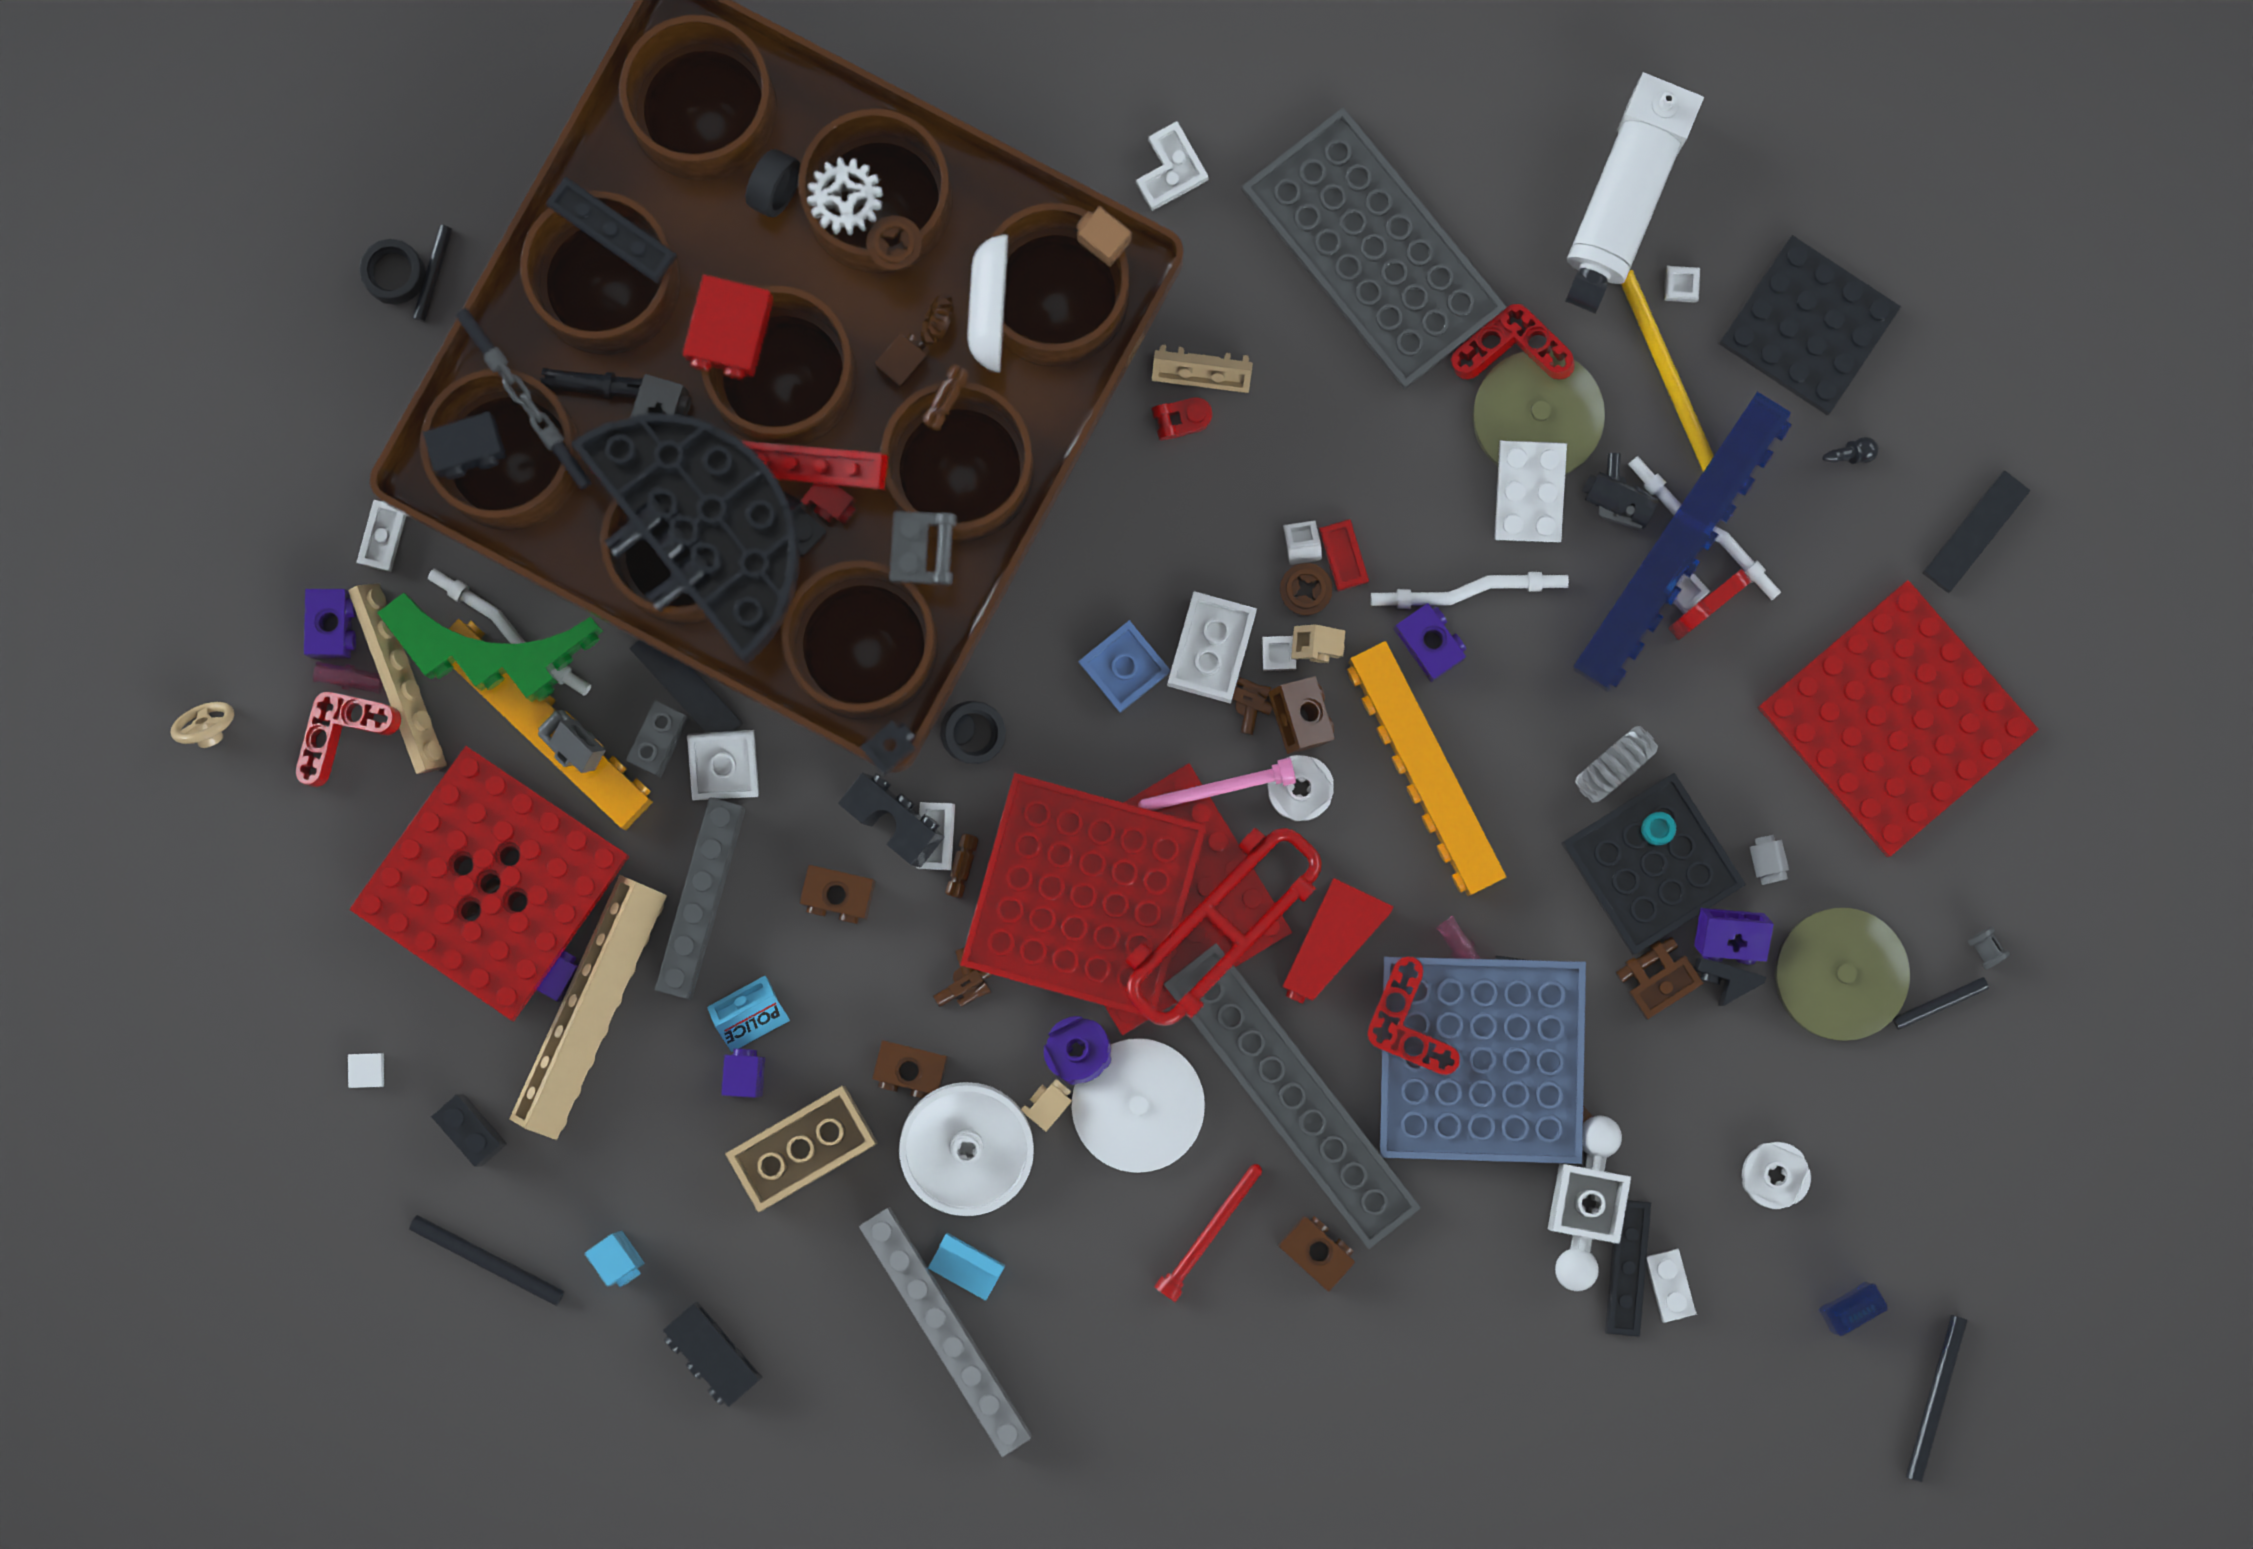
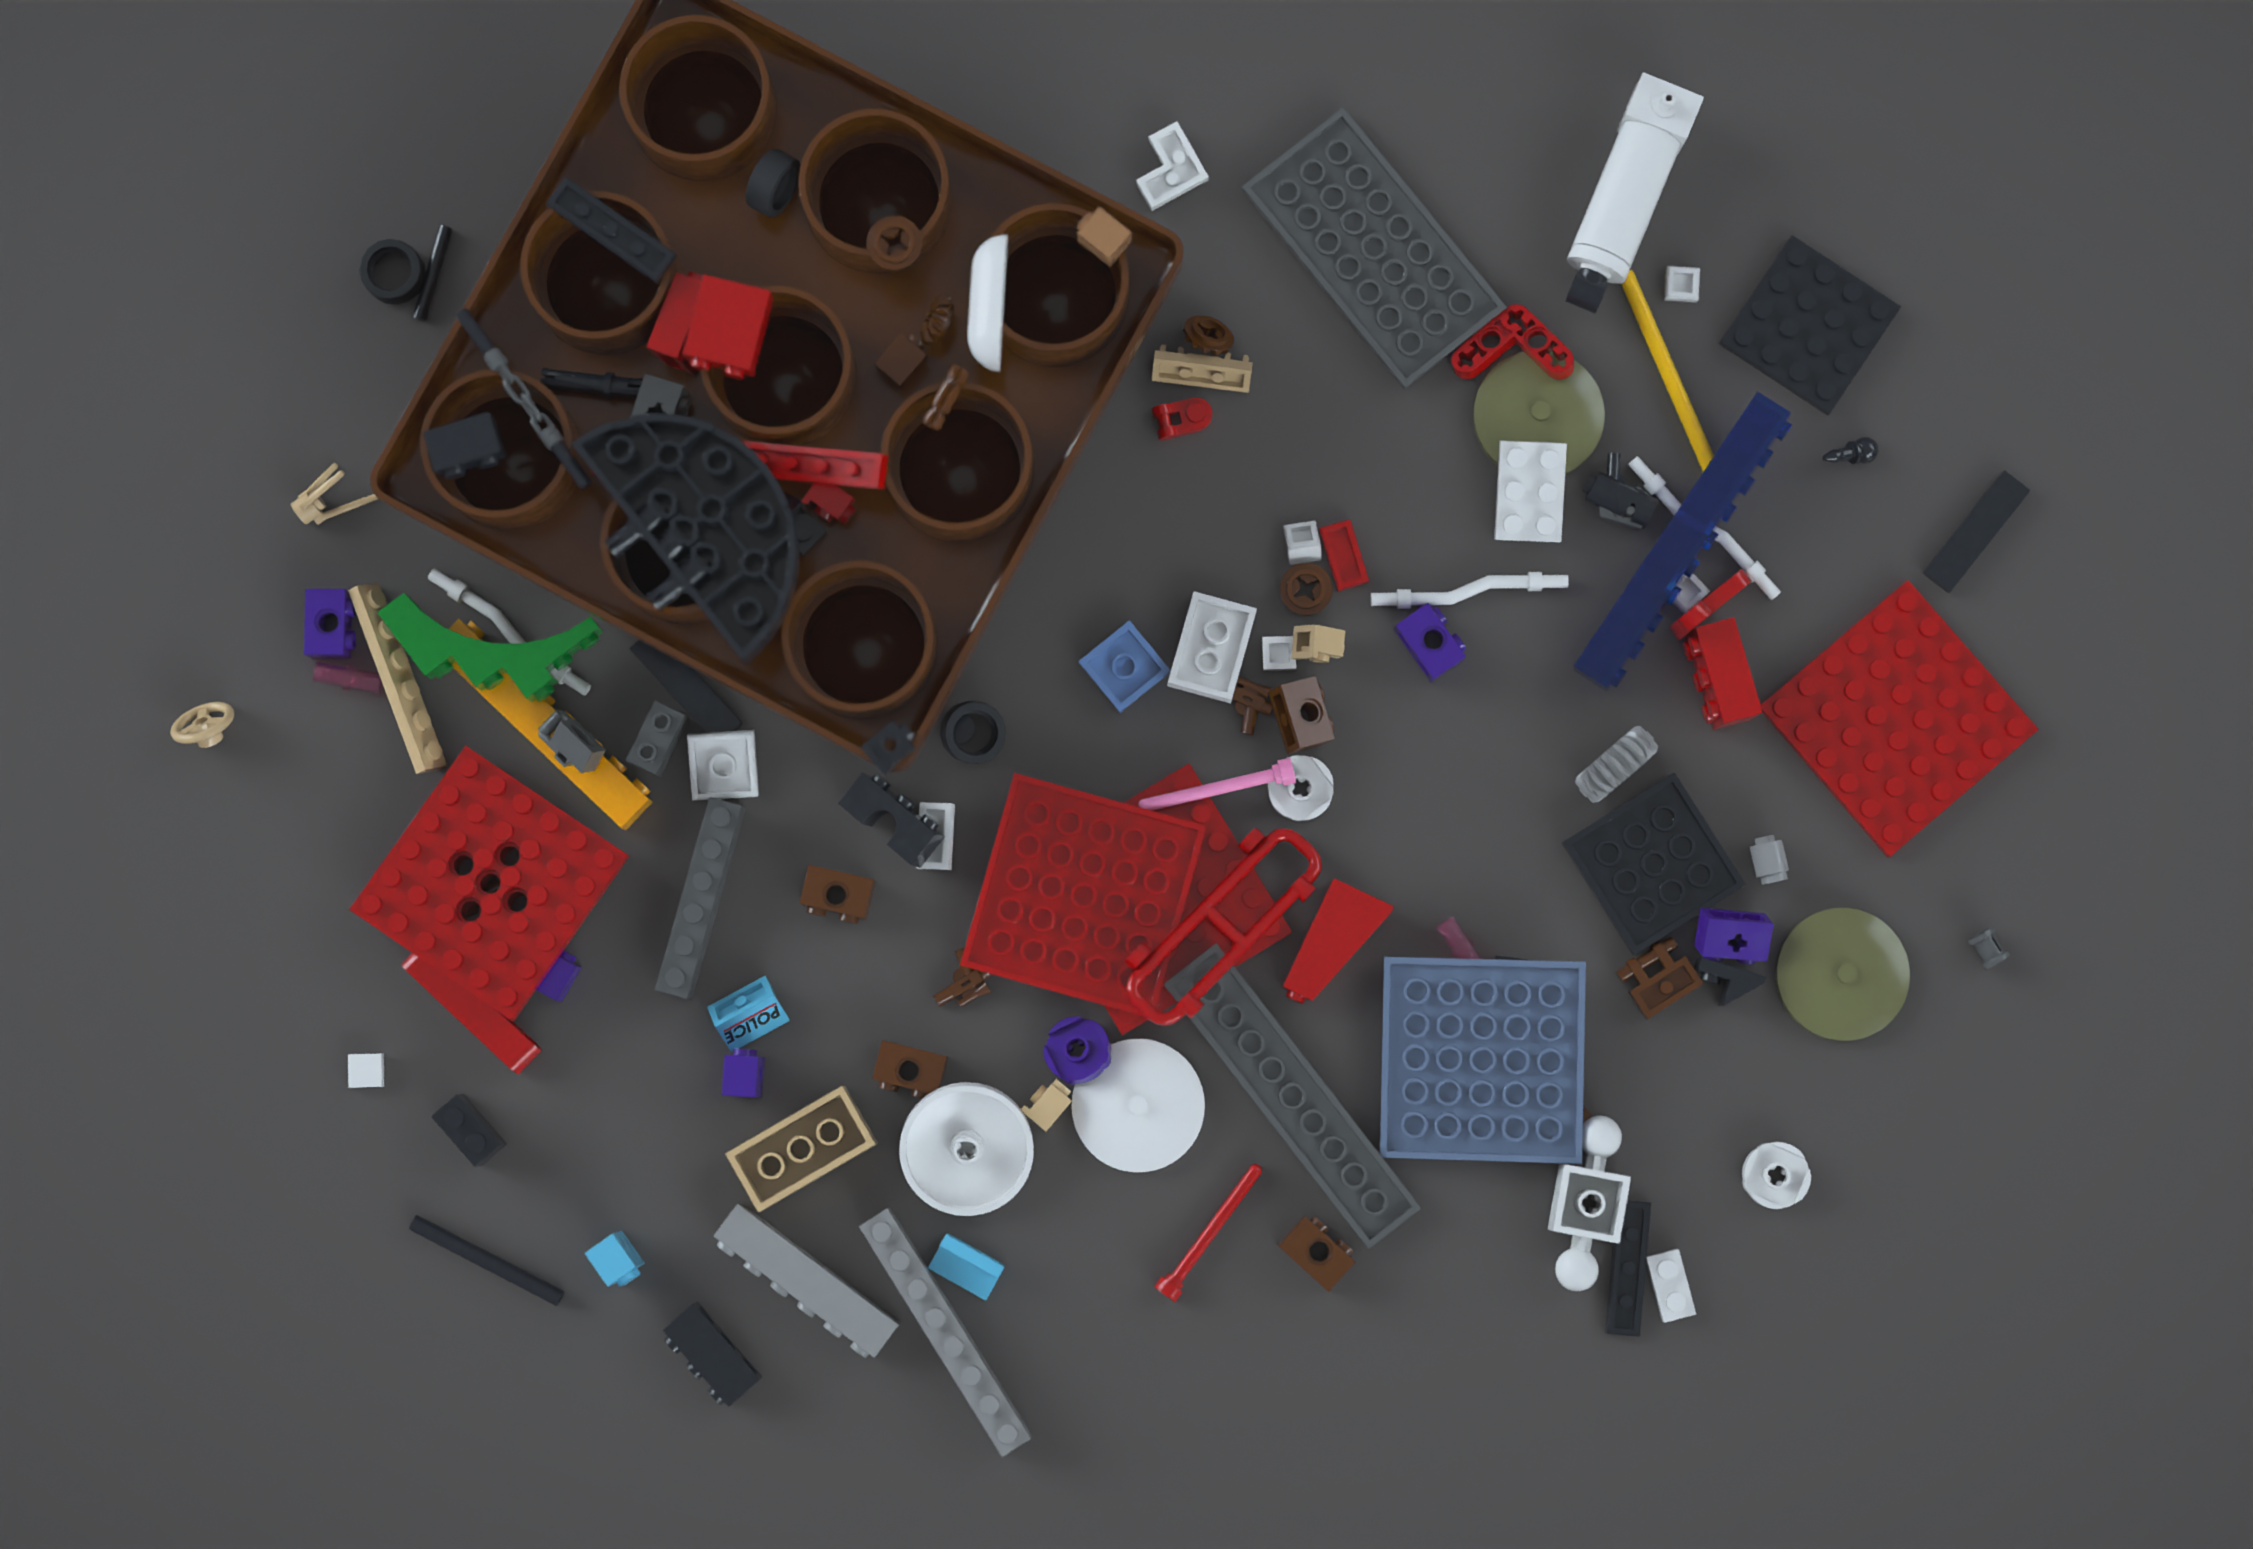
(310, 504): none -> tan plant
(338, 717): red beam -> none
(381, 537): white plate -> none
(488, 1025): none -> red beam
(588, 1008): tan brick -> none
(674, 322): none -> red brick
(807, 1280): none -> light grey brick
(832, 196): white gear -> none
(911, 545): dark grey plate -> none
(962, 865): reddish brown axle -> none
(1199, 332): none -> reddish brown gear
(1401, 1032): red beam -> none
(1426, 769): light orange brick -> none
(1658, 828): teal tile -> none
(1722, 674): none -> red brick
(1853, 1309): clear blue piece -> none
(1936, 1398): black piece -> none
(1941, 1003): black bar -> none

